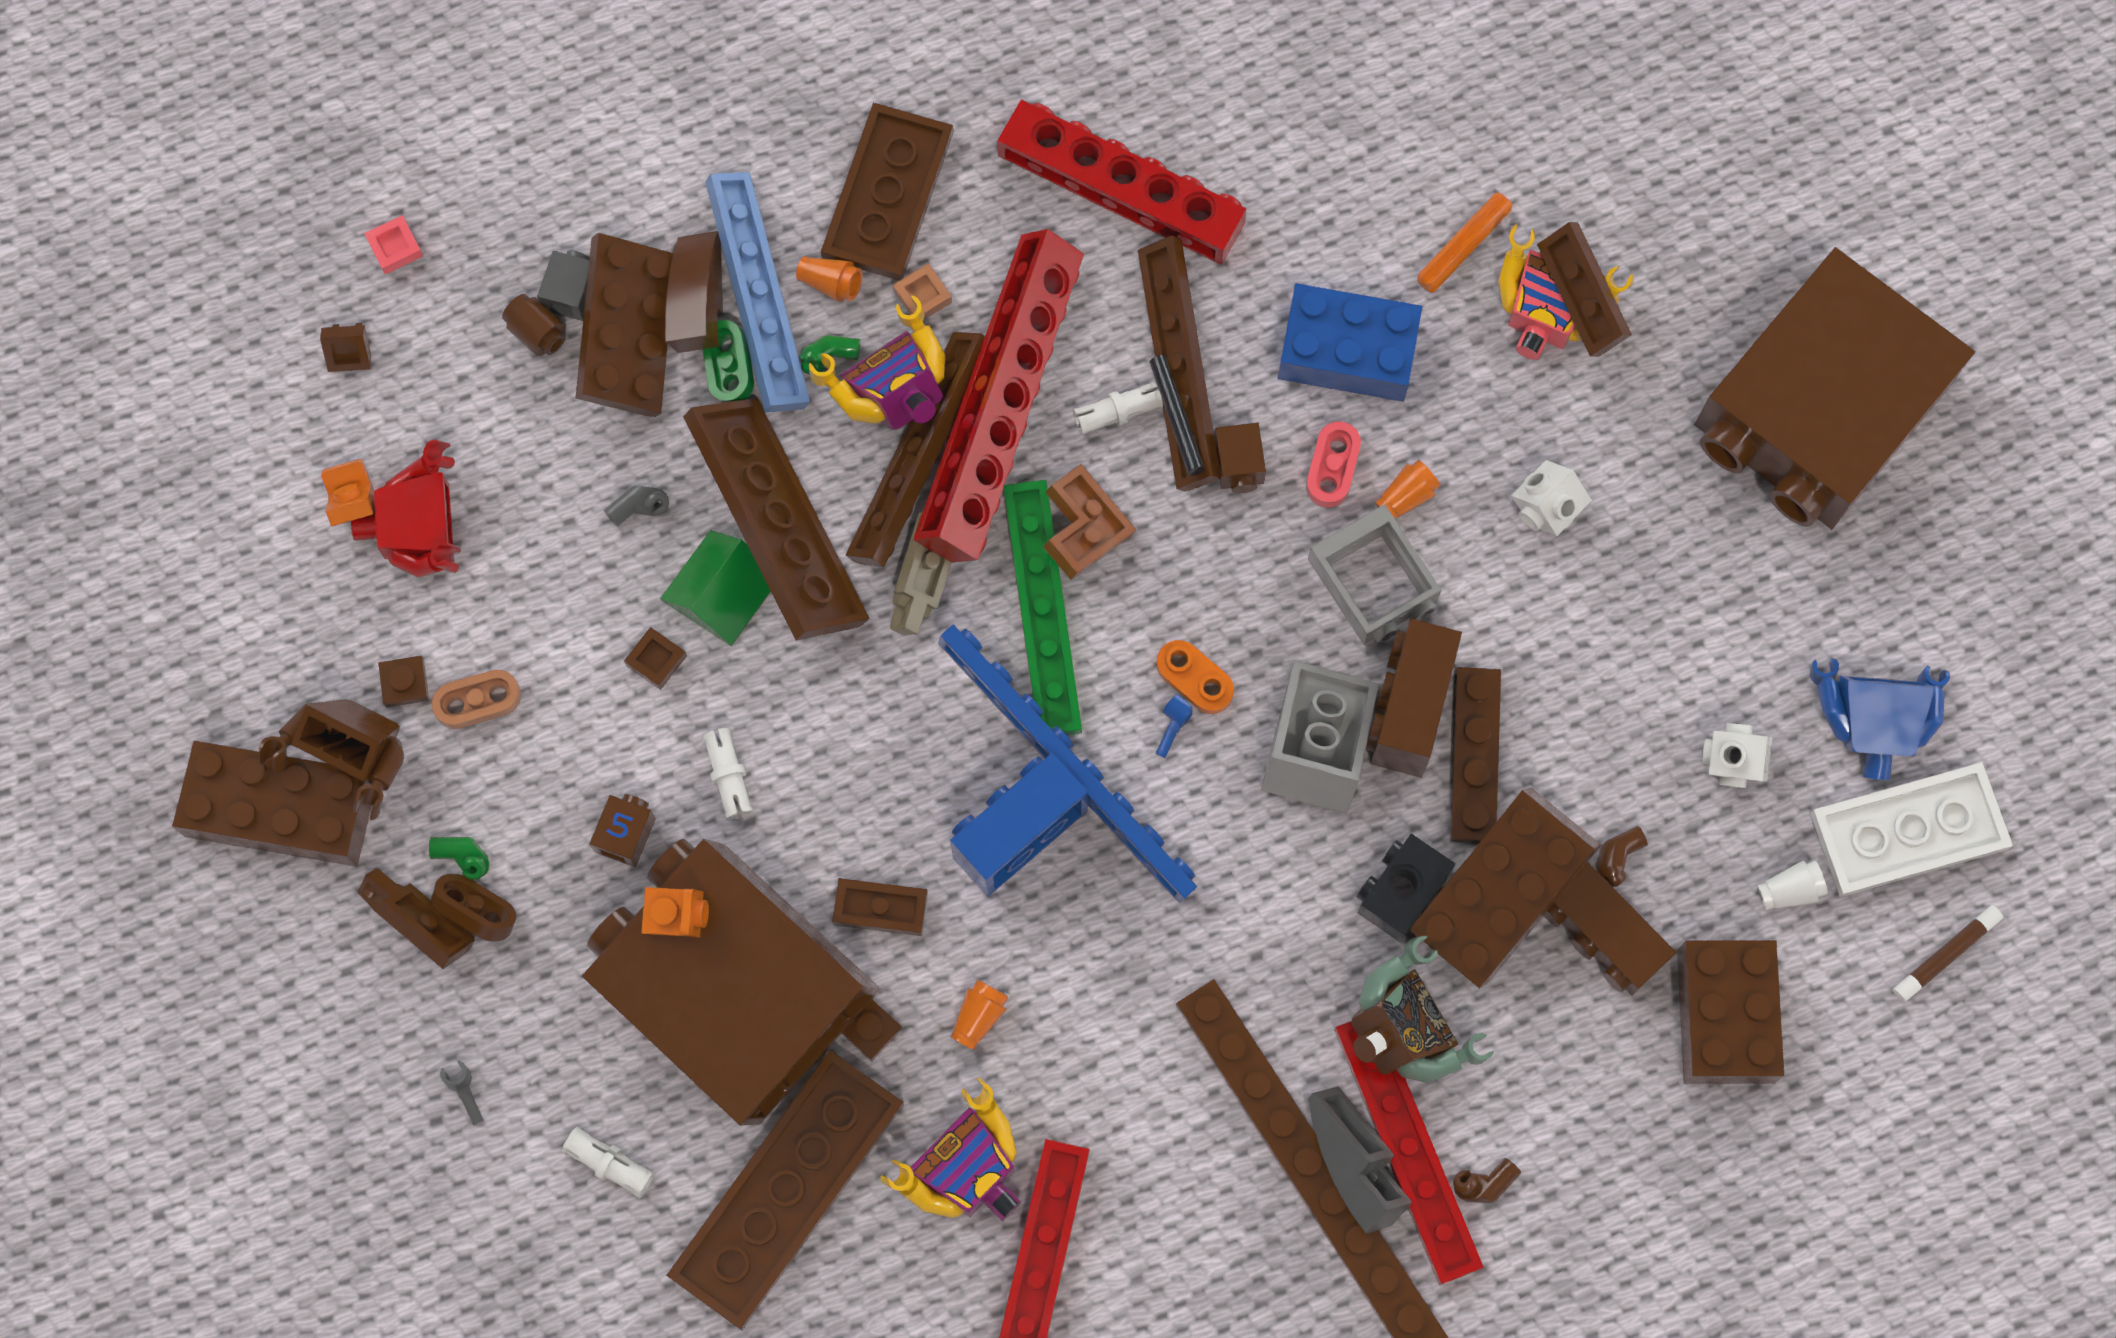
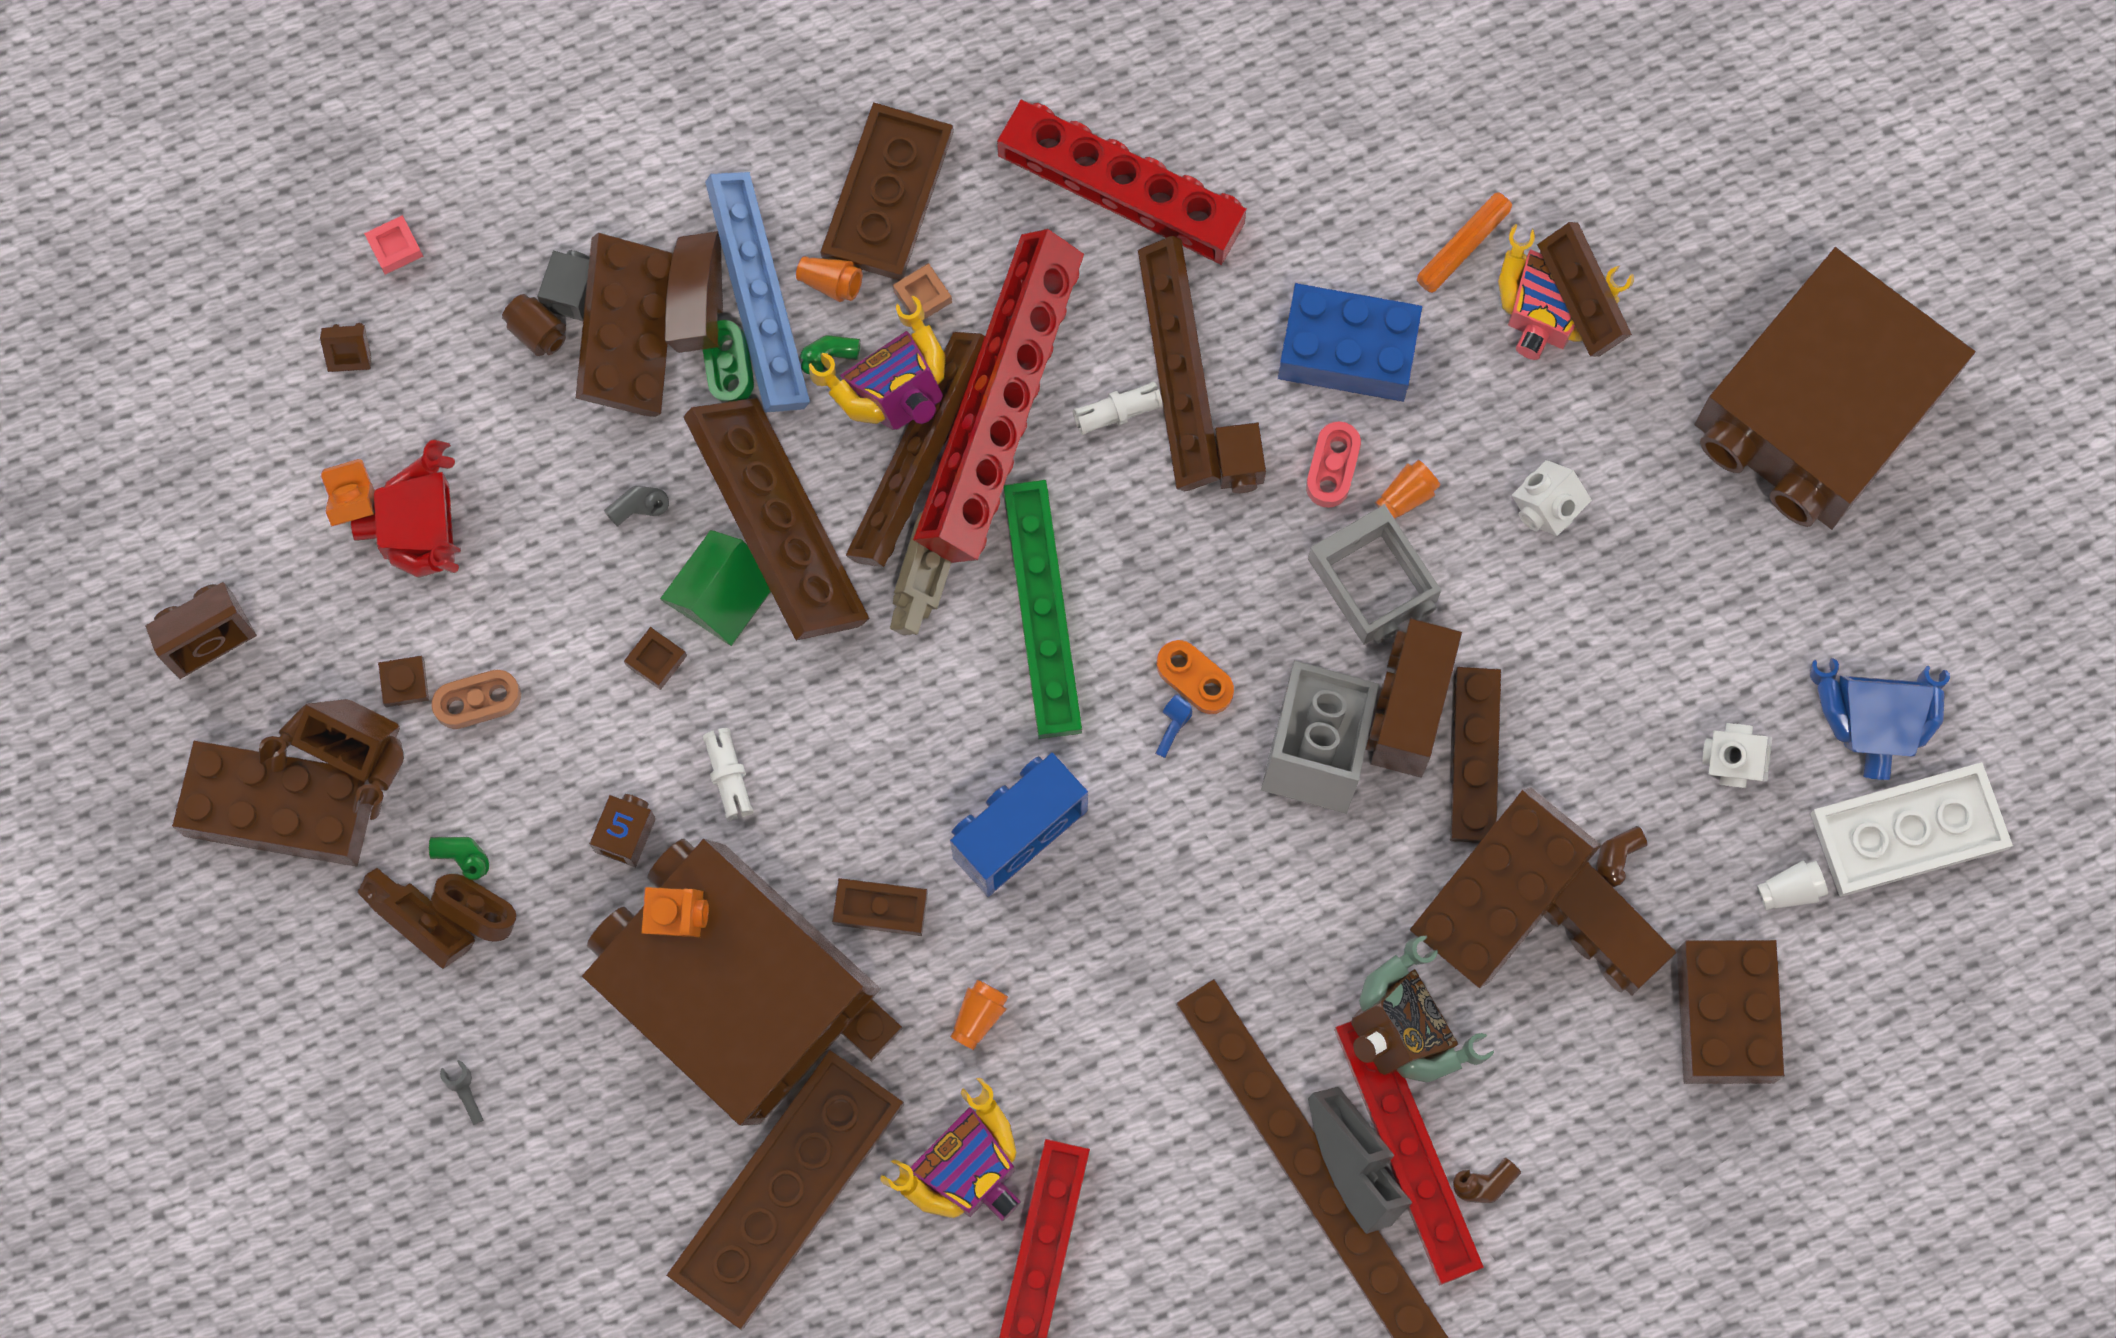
(199, 630): none -> reddish brown slope
(608, 1162): white pin -> none
(1025, 716): blue plate -> none
(1095, 523): dark orange plate -> none
(1176, 415): black bar -> none
(1426, 871): black brick -> none
(1948, 953): reddish brown bar -> none

